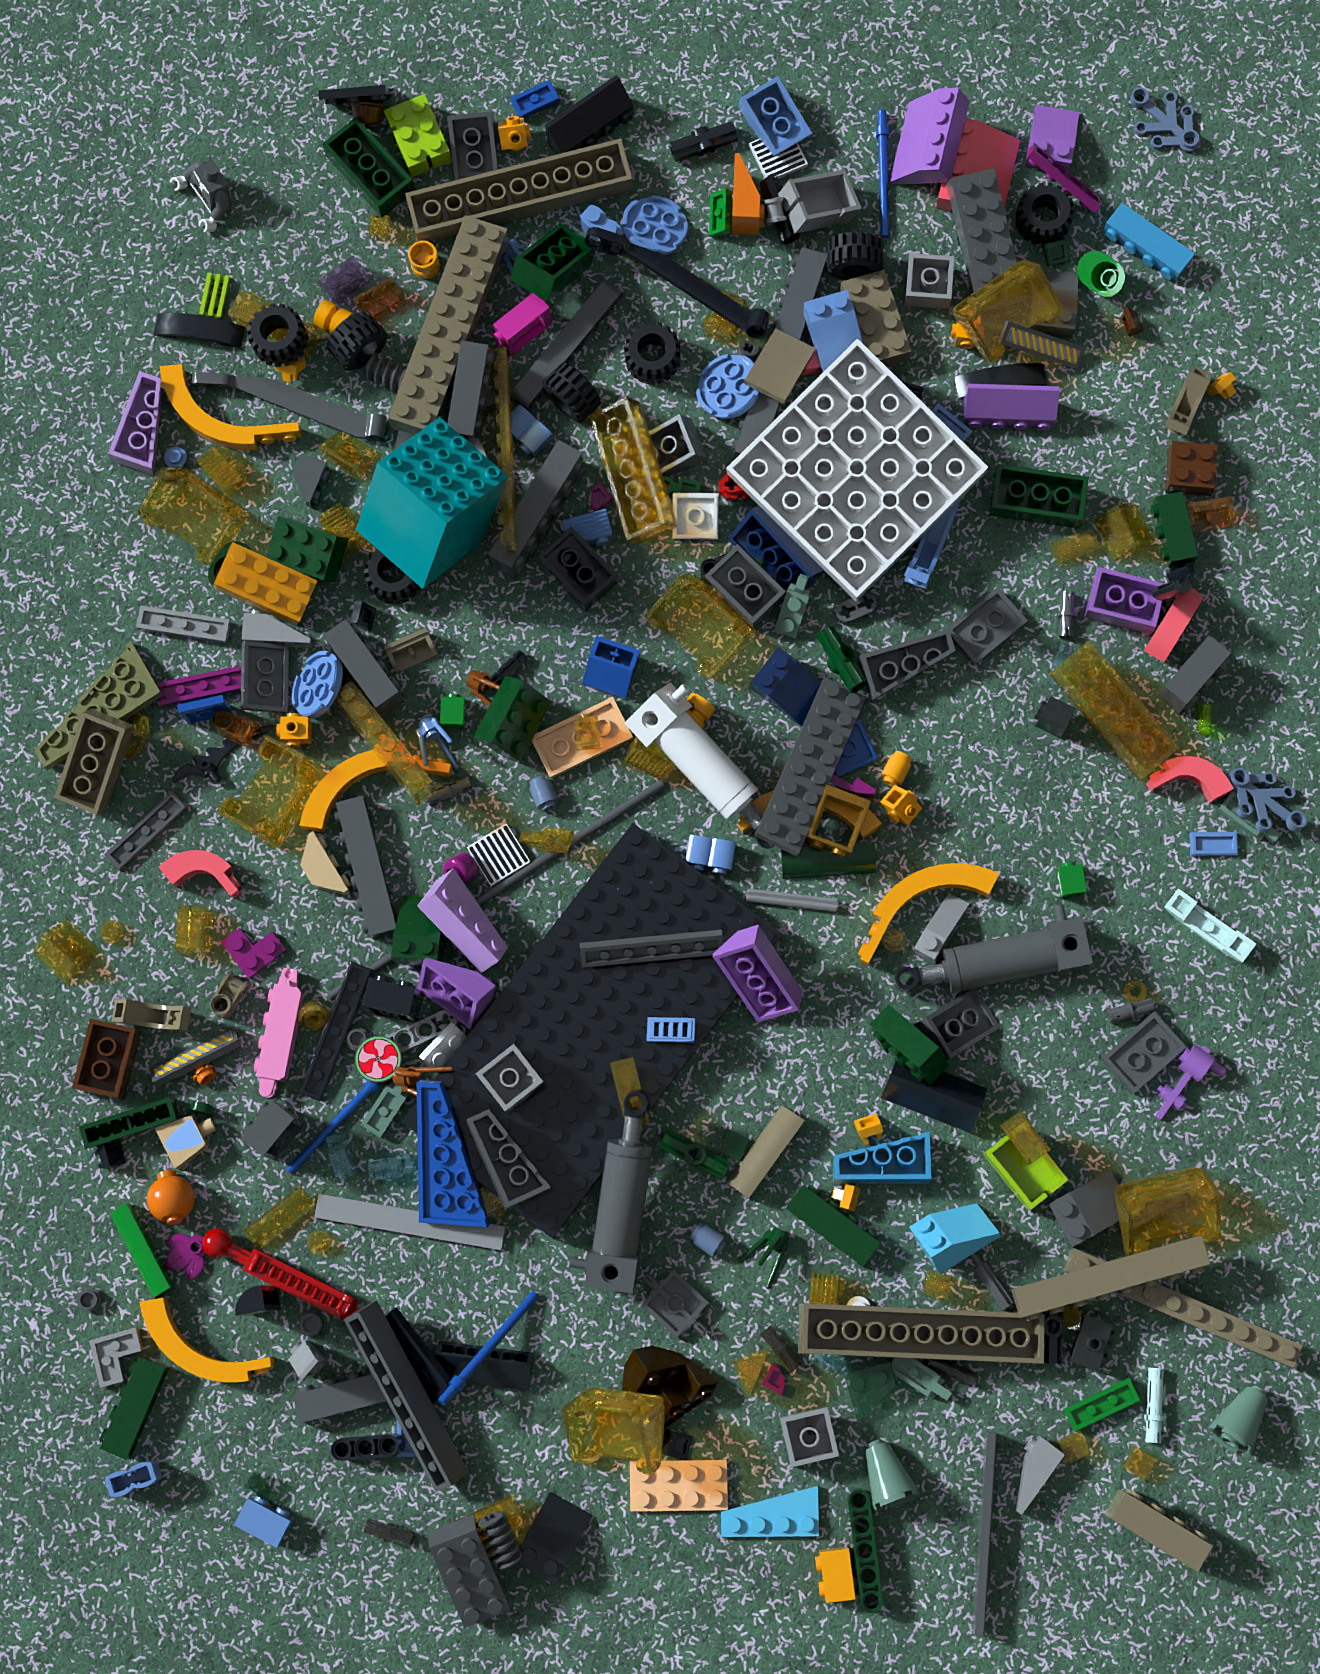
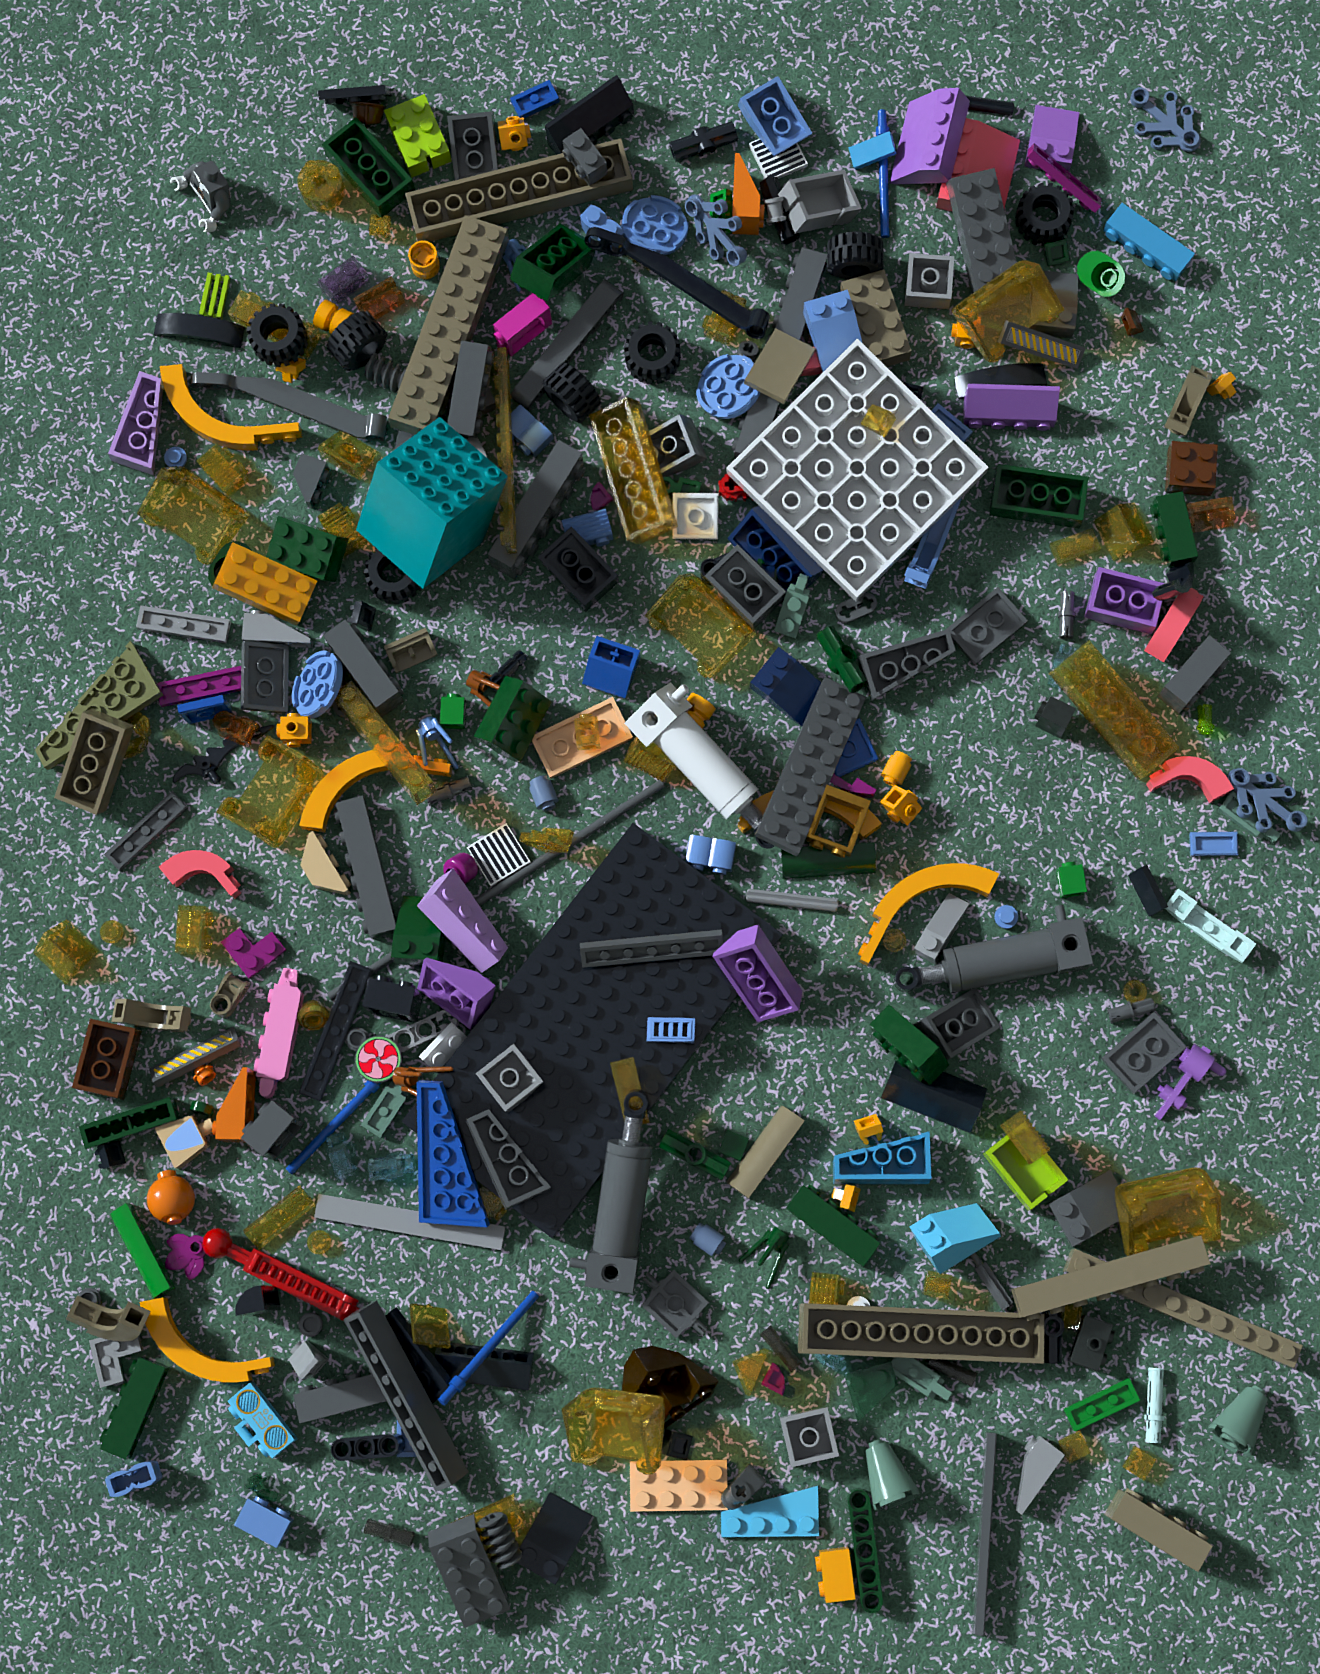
(108, 1323): none -> dark tan arch
(236, 1109): none -> orange slope
(262, 1417): none -> medium azure piece
(321, 185): none -> clear yellow brick
(429, 1325): none -> clear yellow piece
(585, 157): none -> dark grey brick
(698, 209): none -> sand blue plant
(742, 1488): none -> dark grey piece
(872, 150): none -> dark azure tile
(878, 420): none -> clear yellow slope
(990, 105): none -> black axle
(1006, 916): none -> medium blue plate
(1148, 890): none -> black tile

